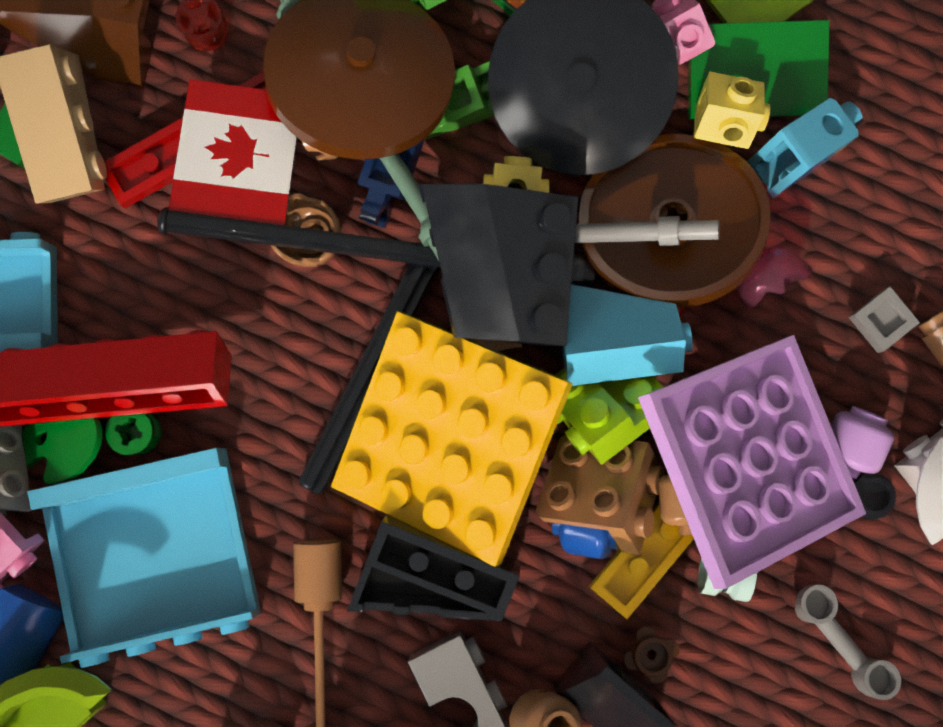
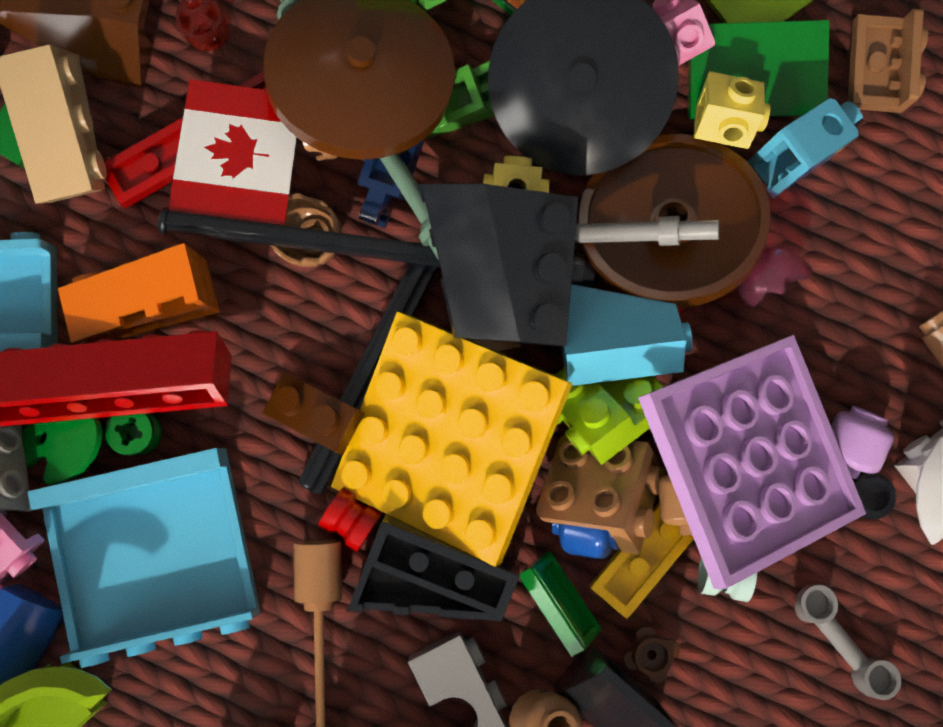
(139, 296): none -> orange wedge
(313, 413): none -> reddish brown plate
(349, 519): none -> red wheel
(560, 603): none -> green tile
(884, 319): light grey plate -> none
(887, 61): none -> medium nougat bracket

